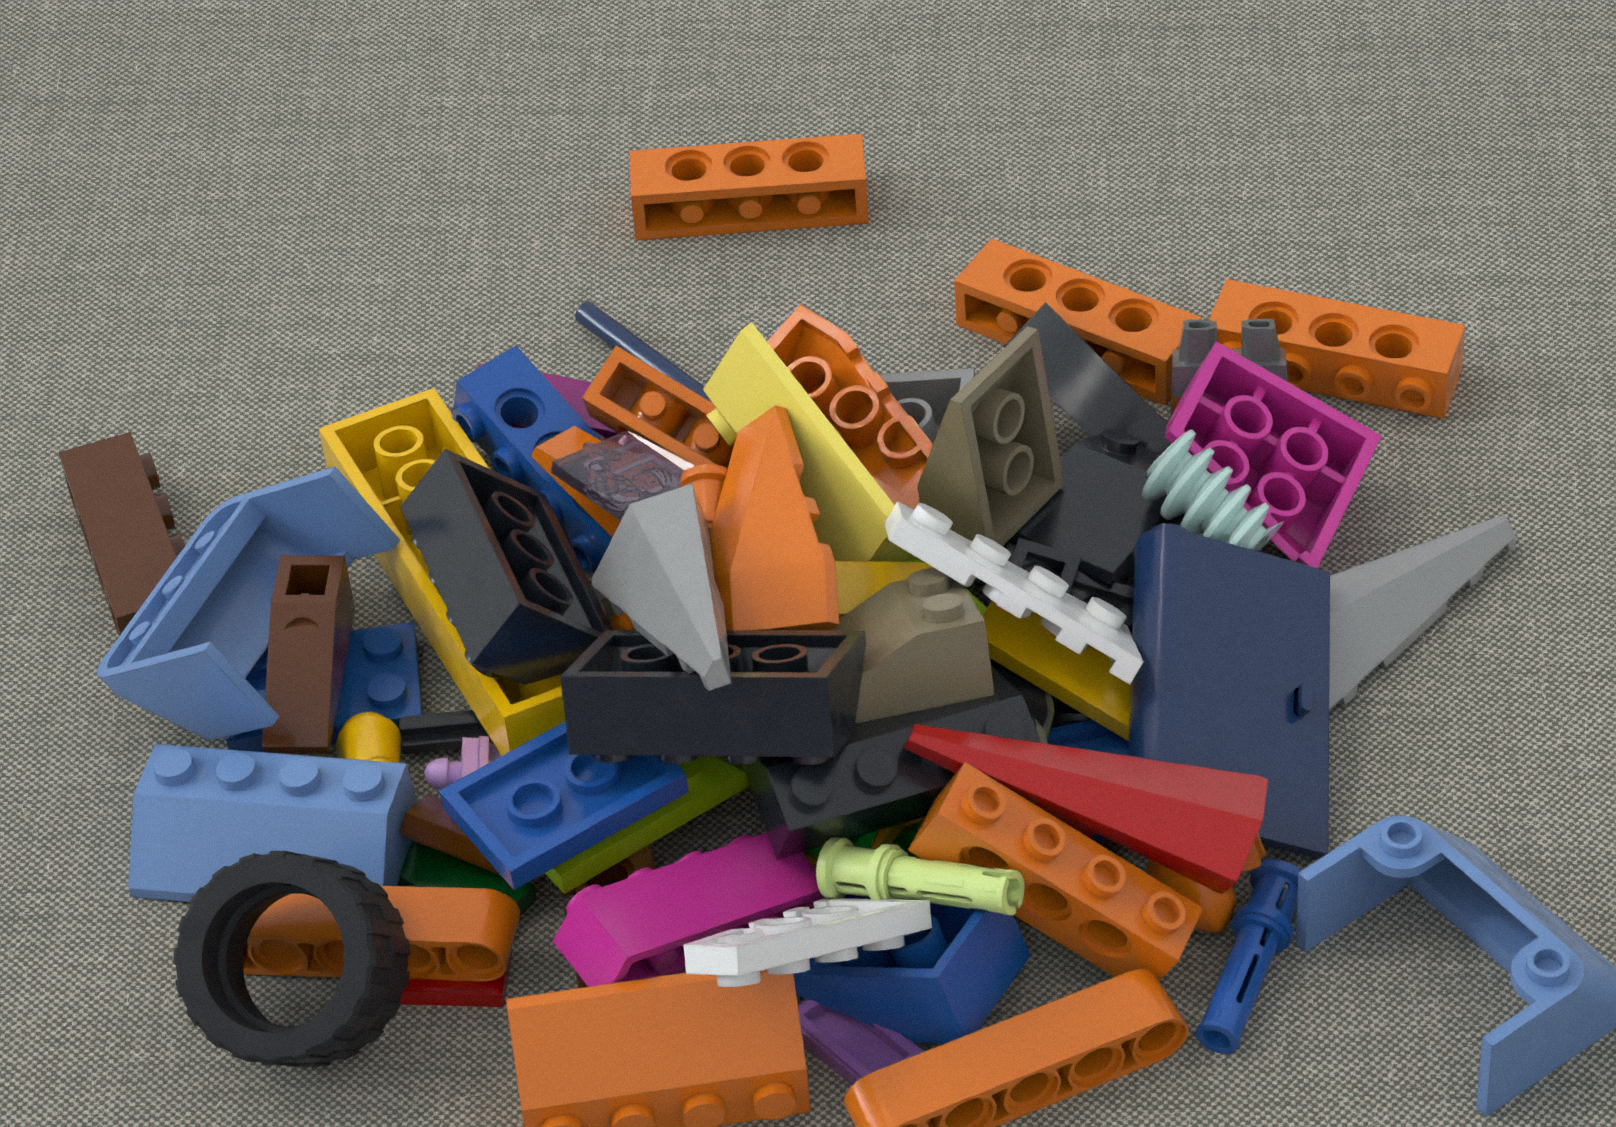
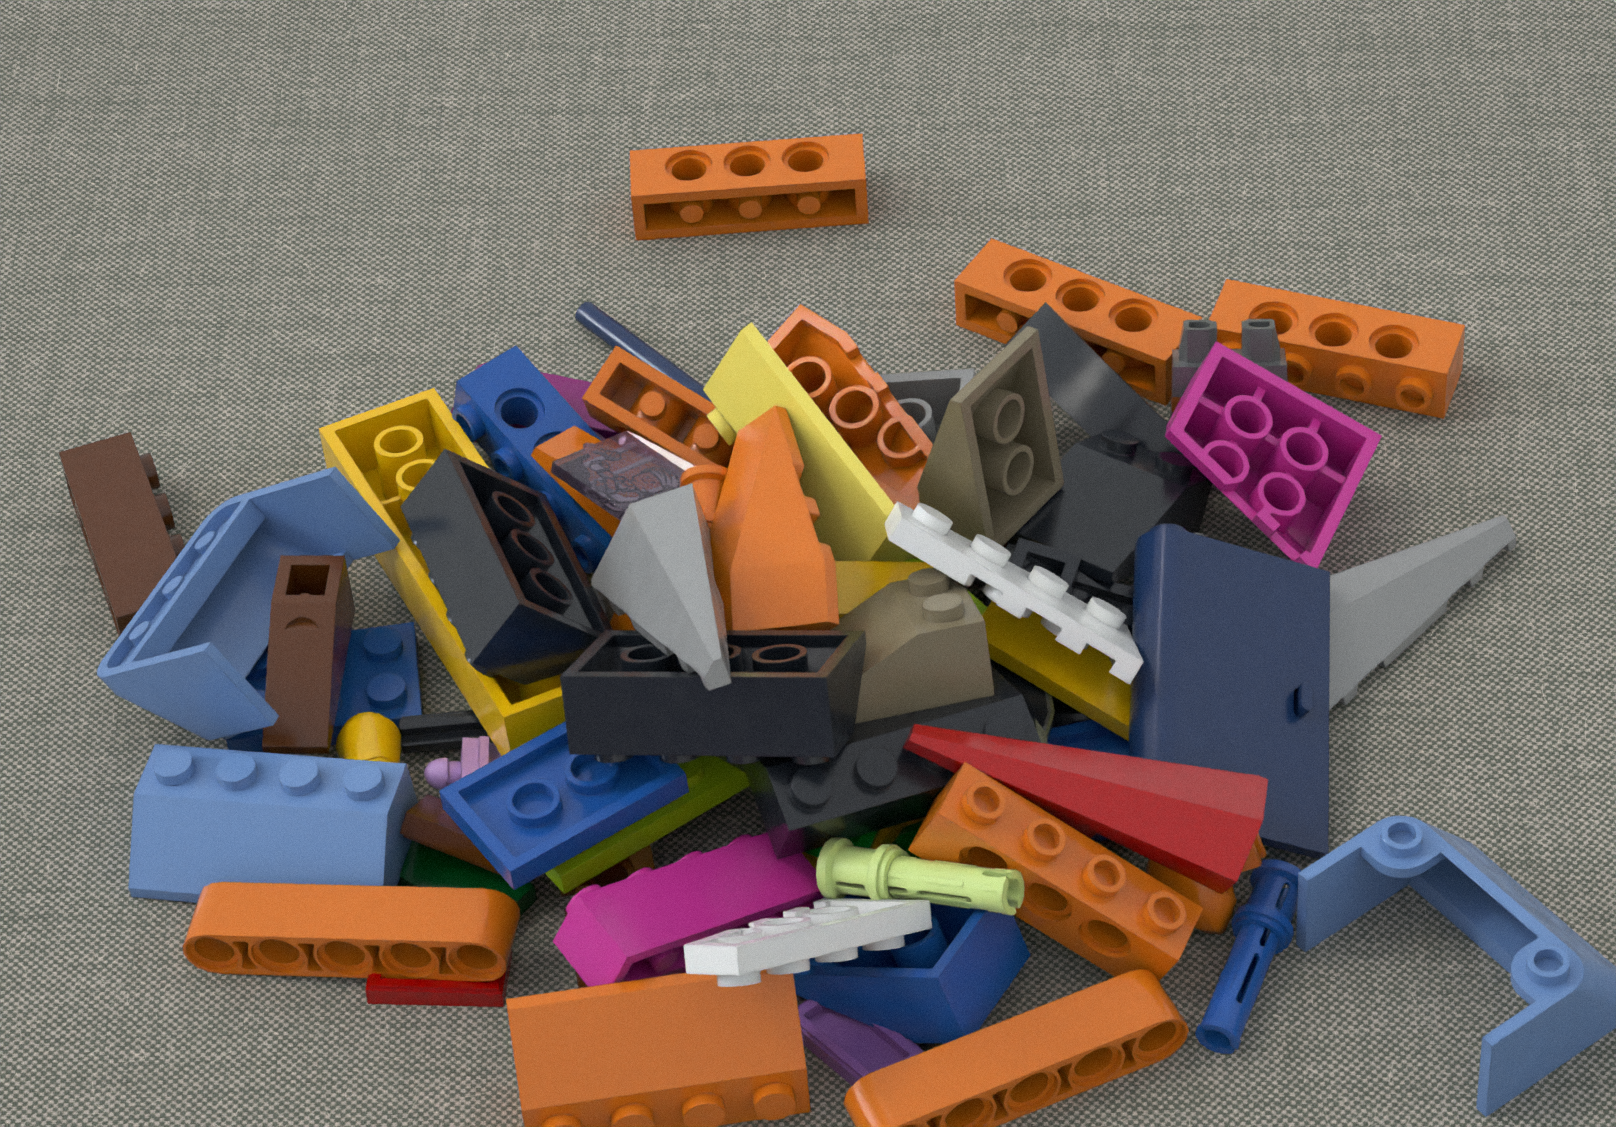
(214, 945): black tyre -> none
(1204, 497): light aqua piece -> none

